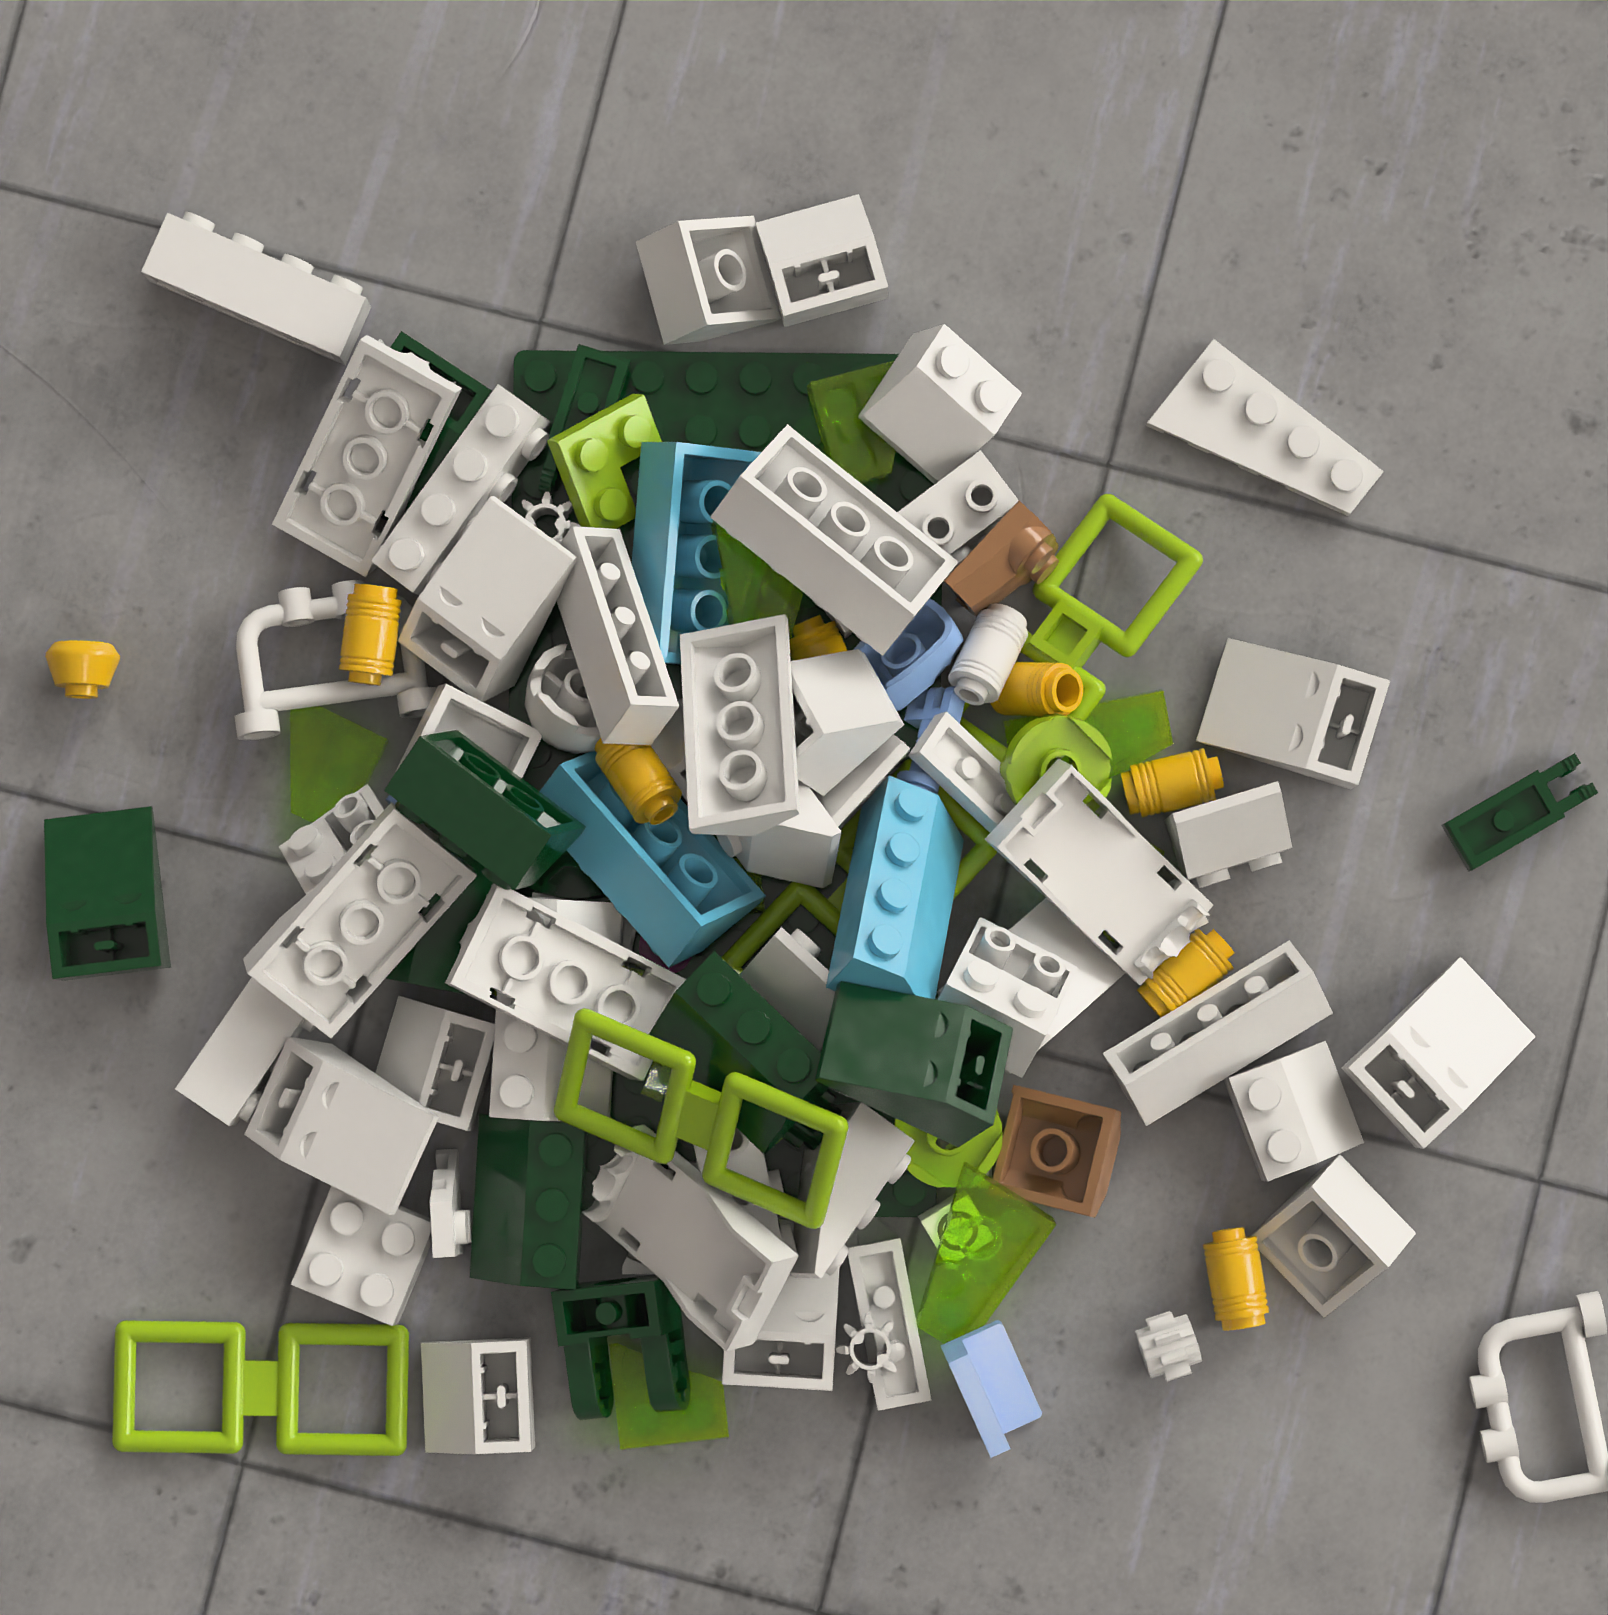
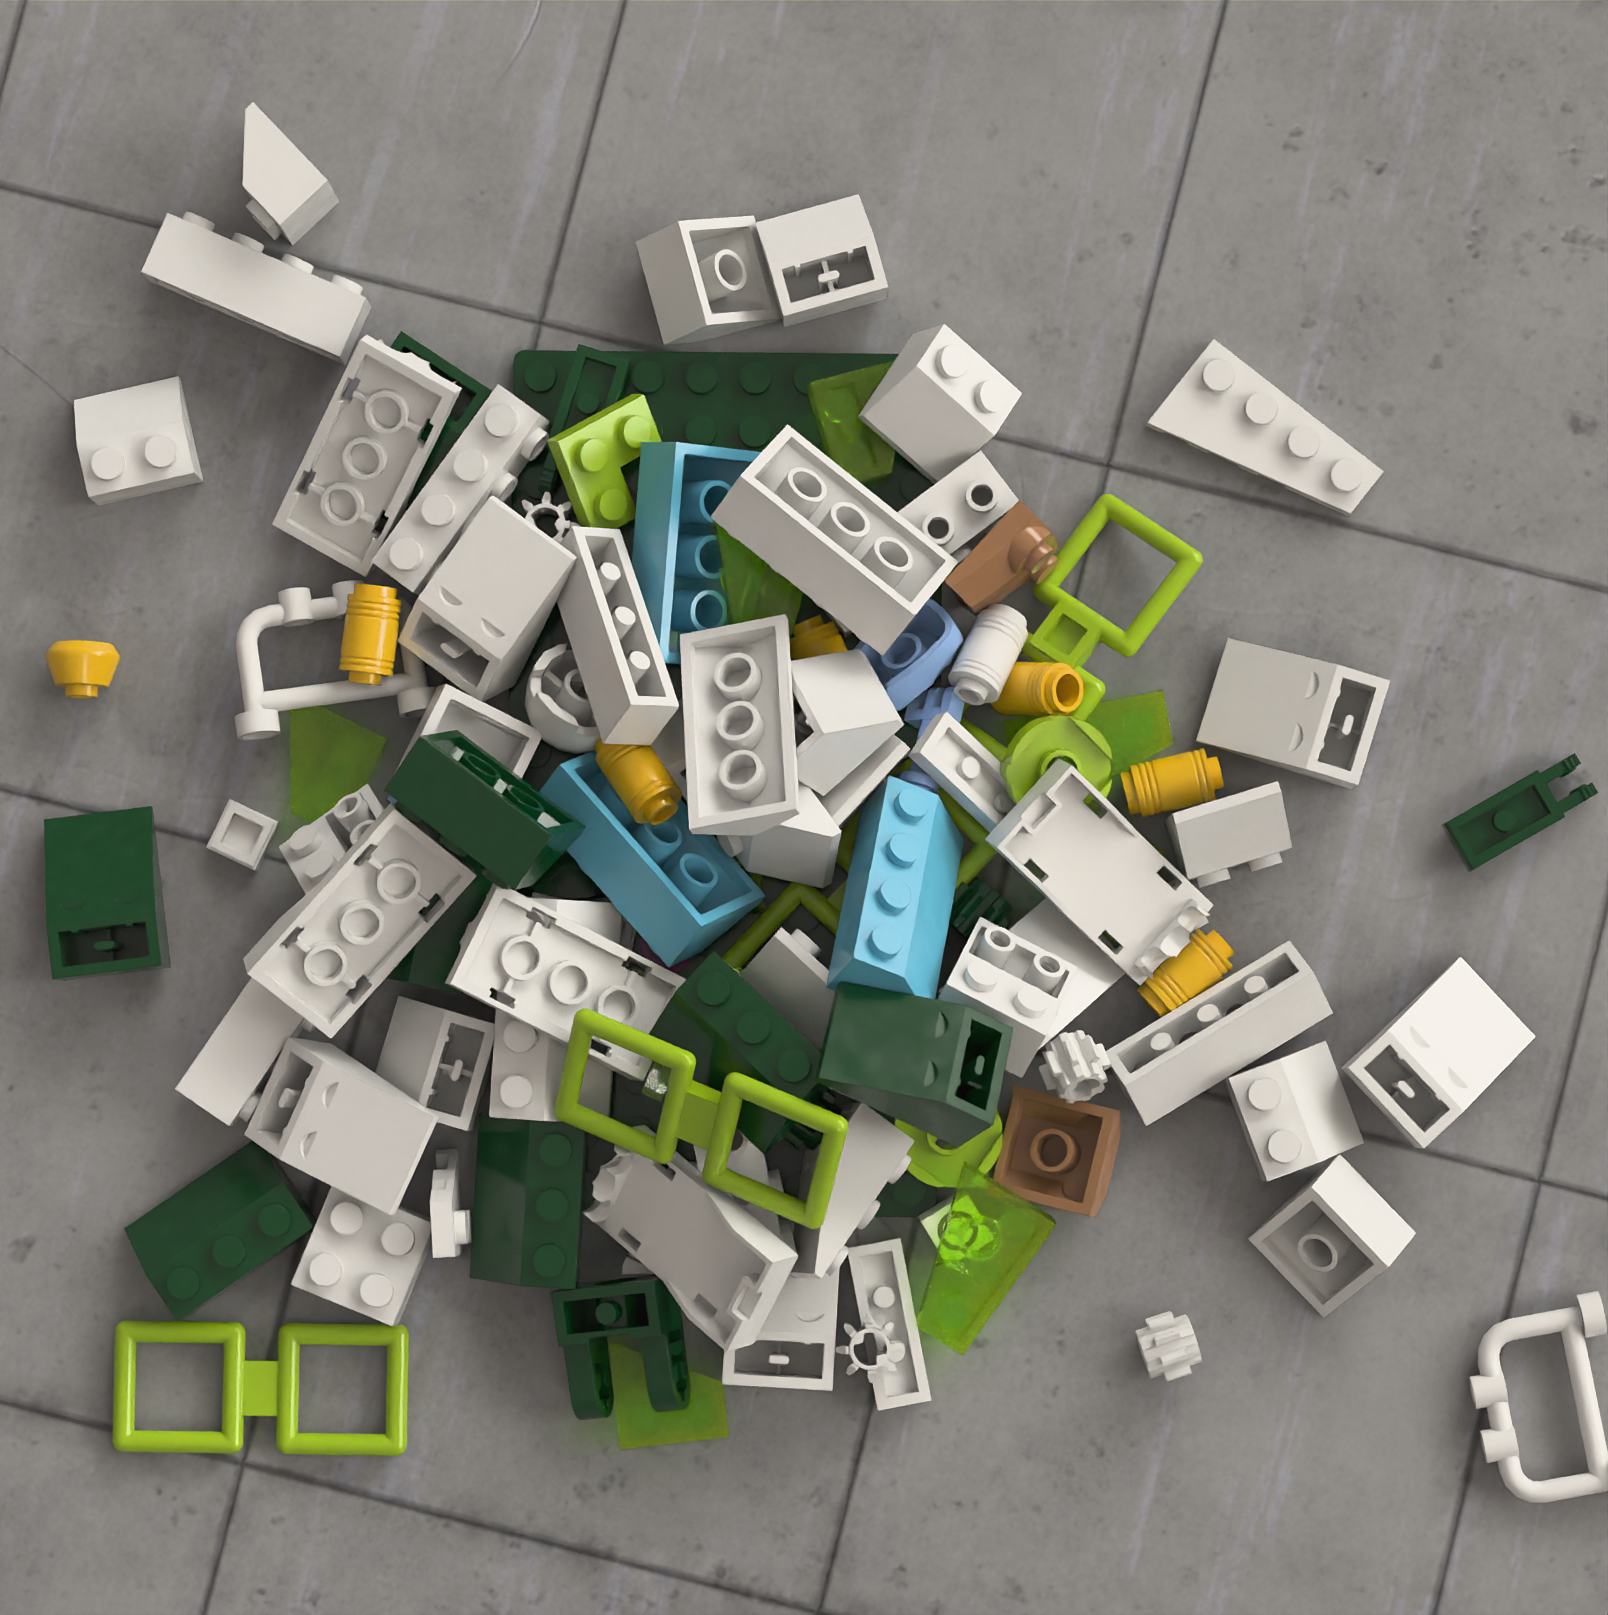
(136, 441): none -> white slope
(219, 1229): none -> dark green slope
(243, 835): none -> white tile
(282, 183): none -> white slope
(478, 1396): white slope -> none
(977, 901): none -> dark green gear
(992, 1384): light blue panel -> none
(1074, 1066): none -> white gear
(1236, 1279): yellow head -> none

